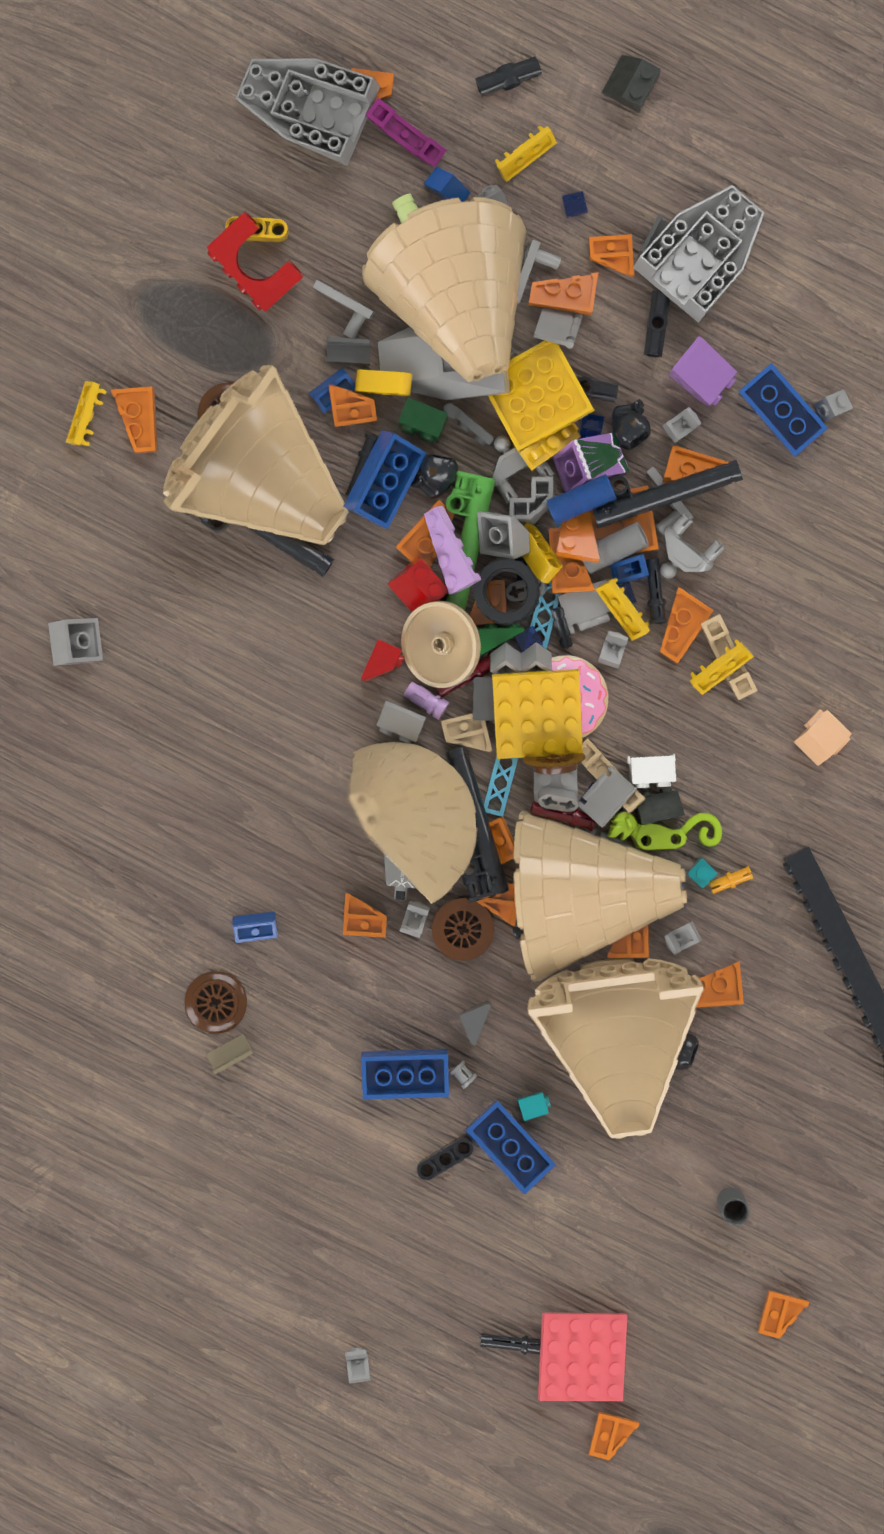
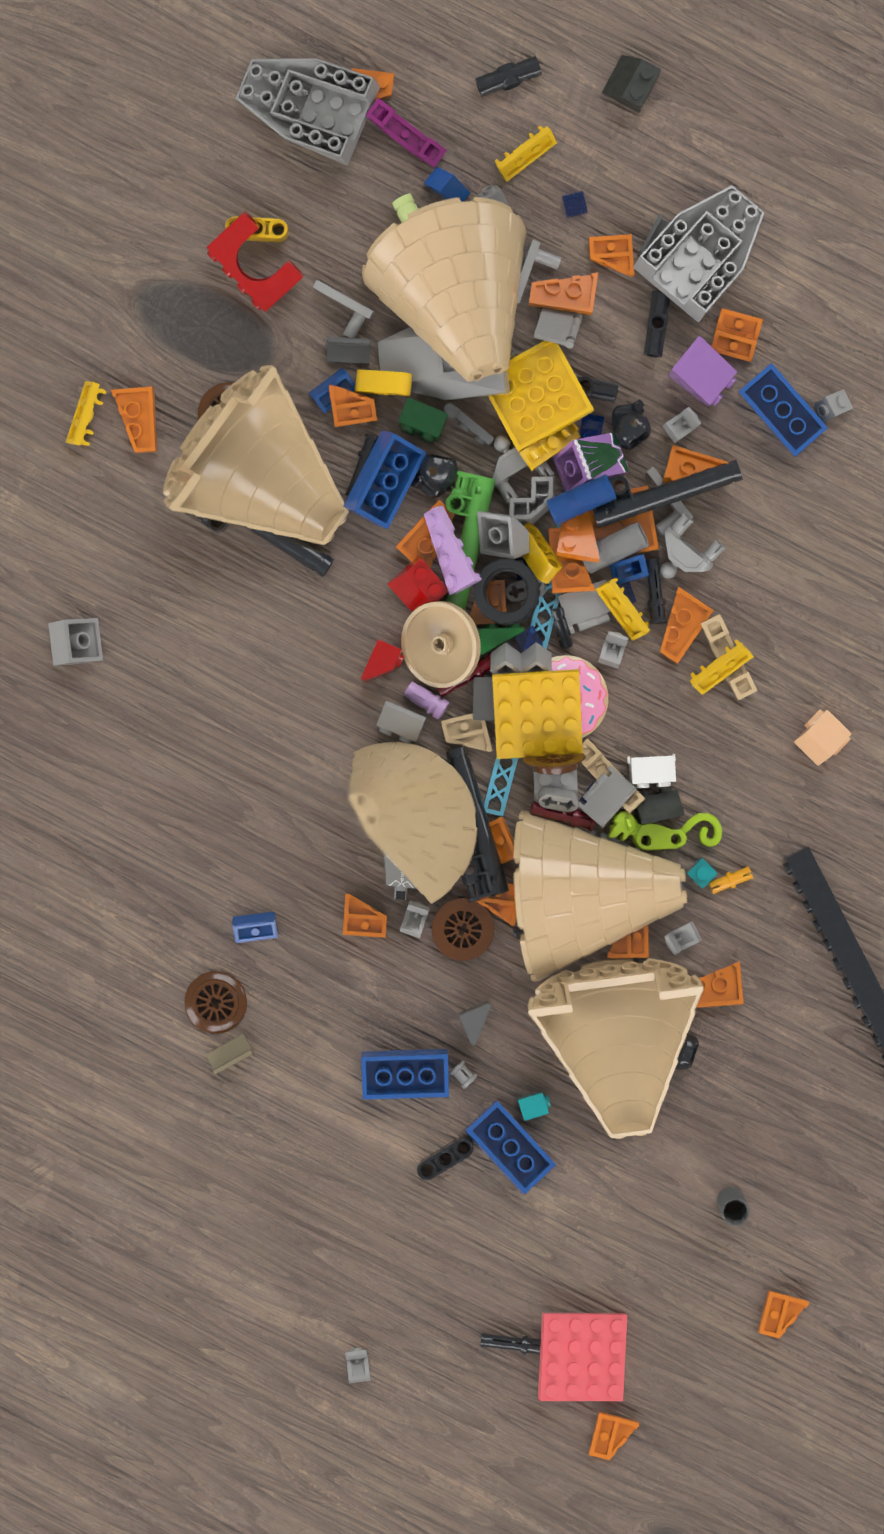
(736, 334): none -> orange slope

